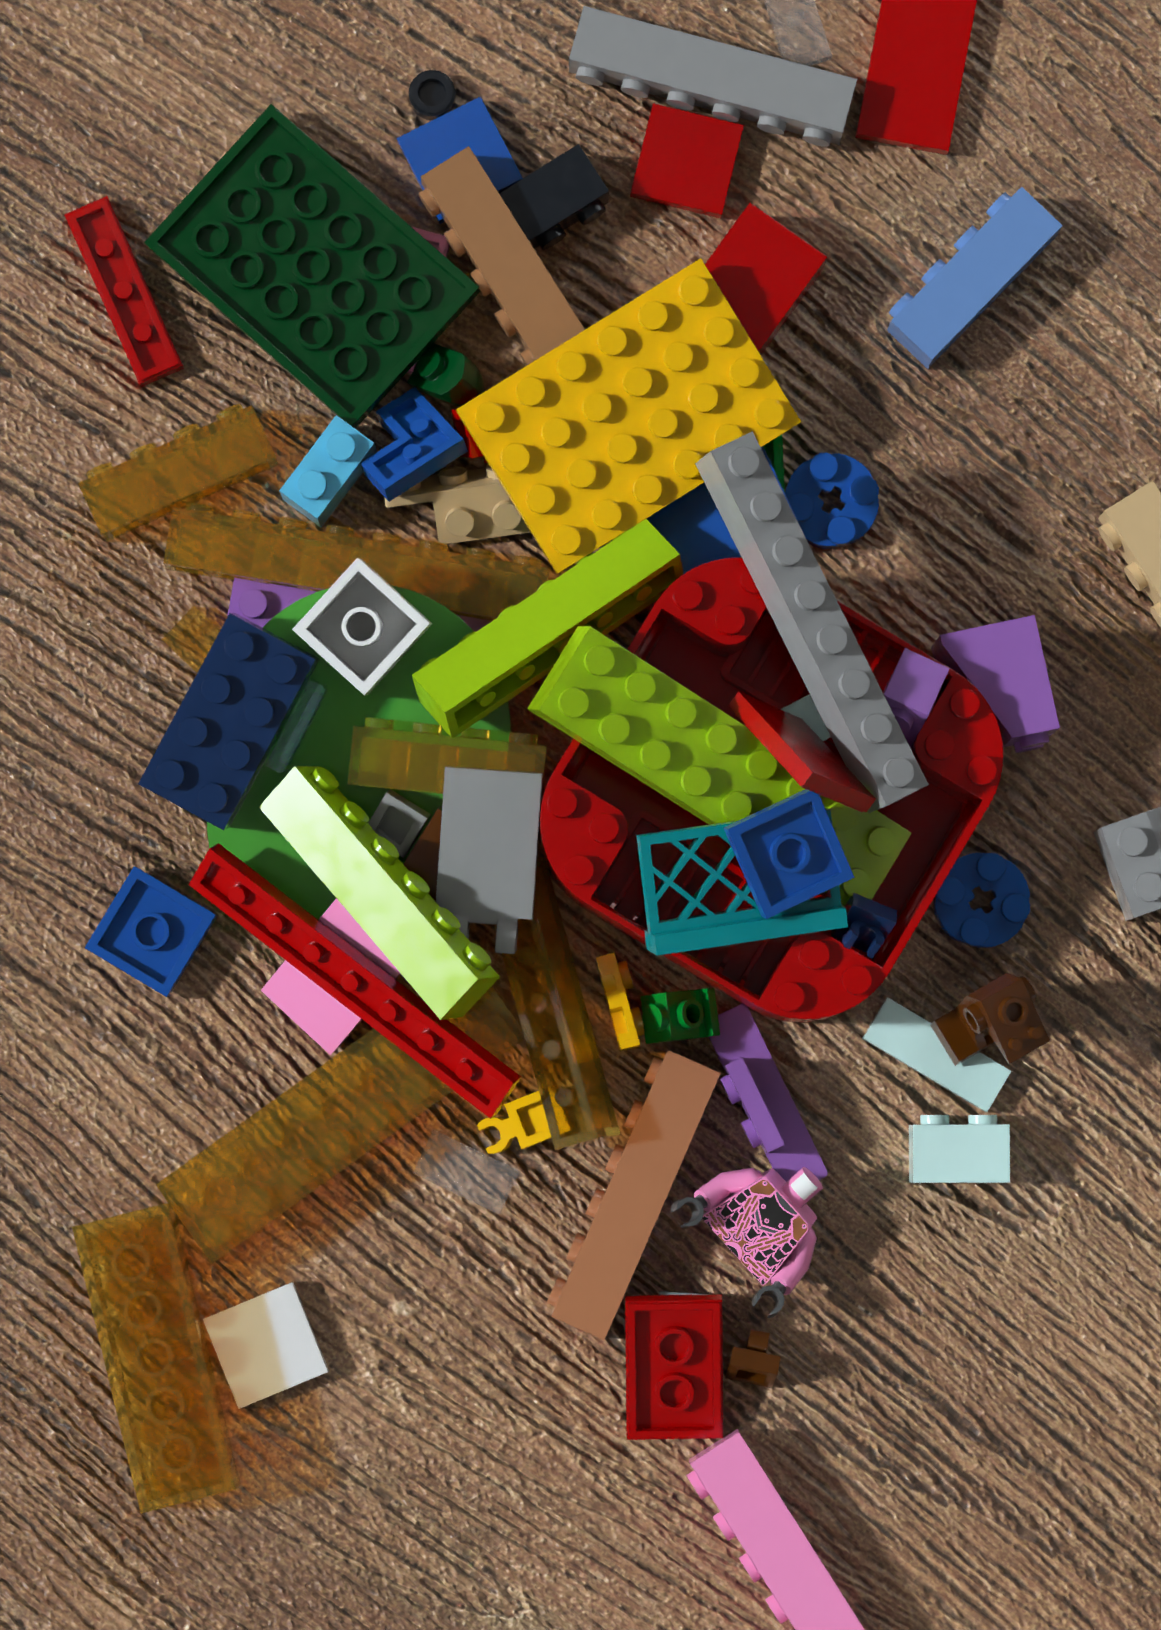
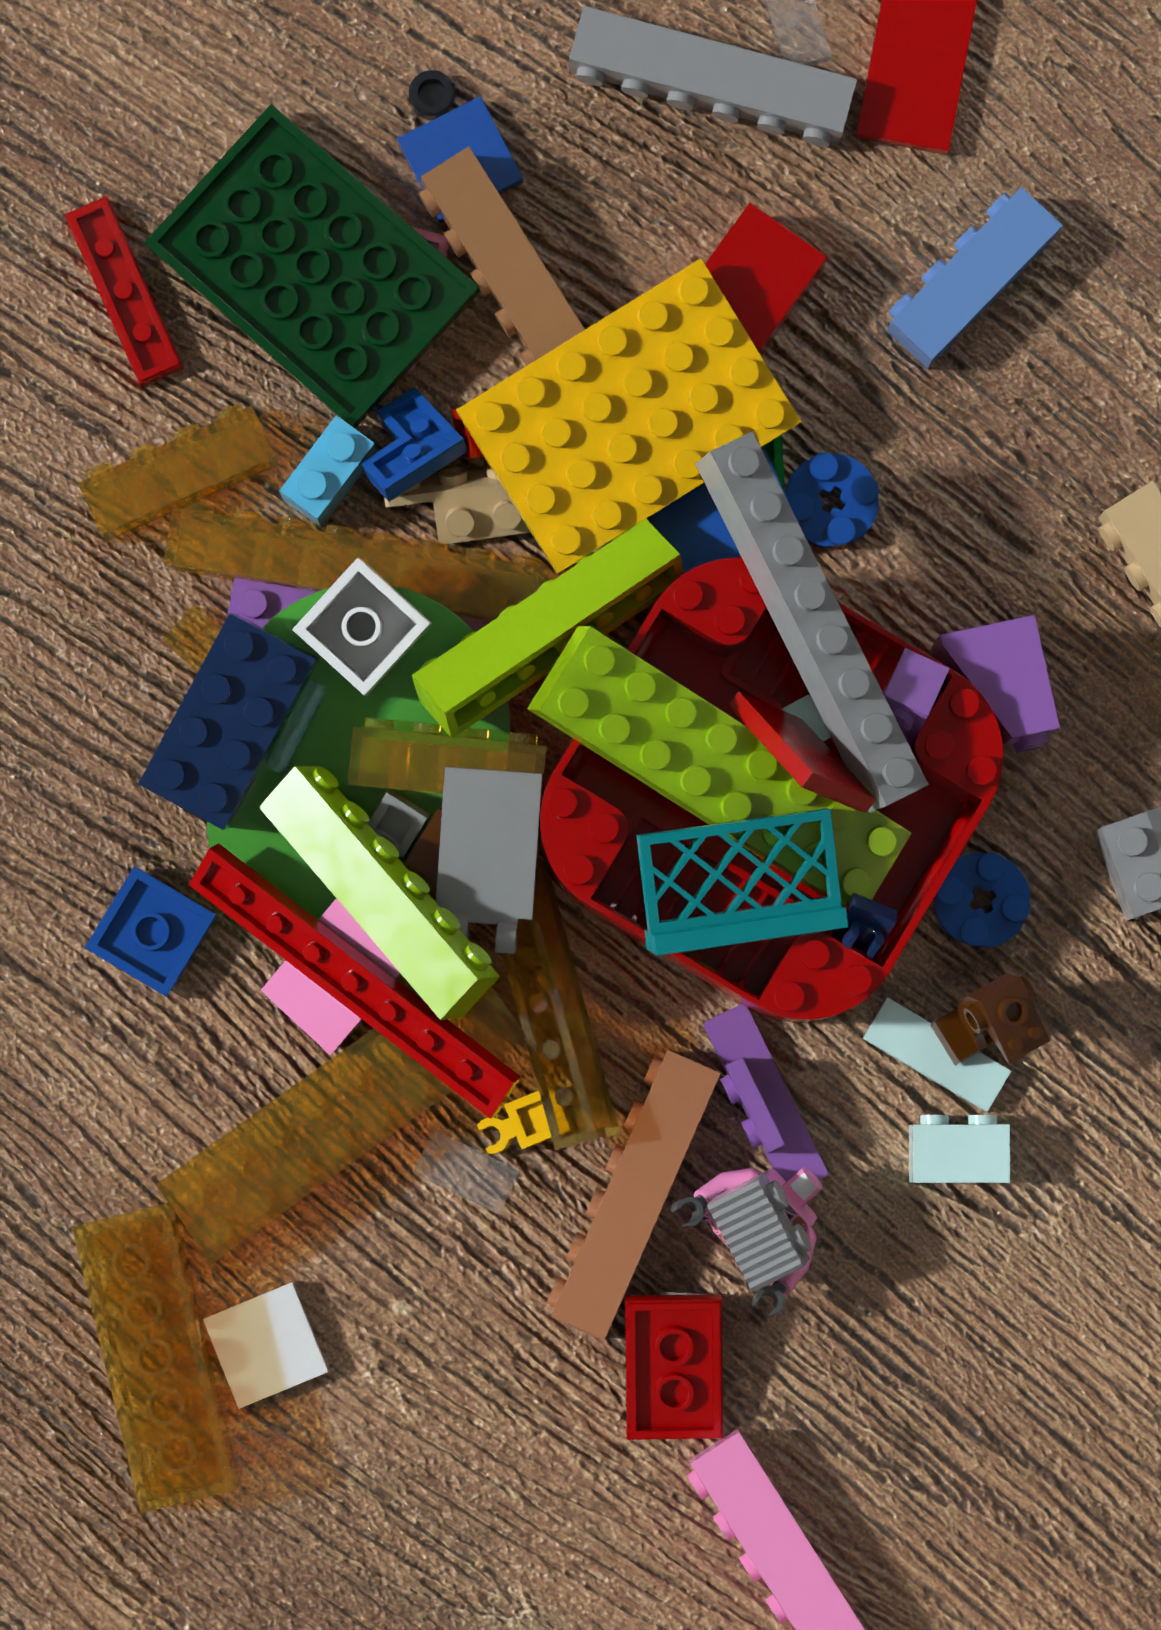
(447, 376): dark green plate -> none
(557, 198): black piece -> none
(626, 1021): yellow wing -> none
(680, 1015): green brick -> none
(686, 160): red tile -> none
(753, 1363): reddish brown tile -> none
(760, 1231): none -> light grey brick
(788, 852): blue plate -> none

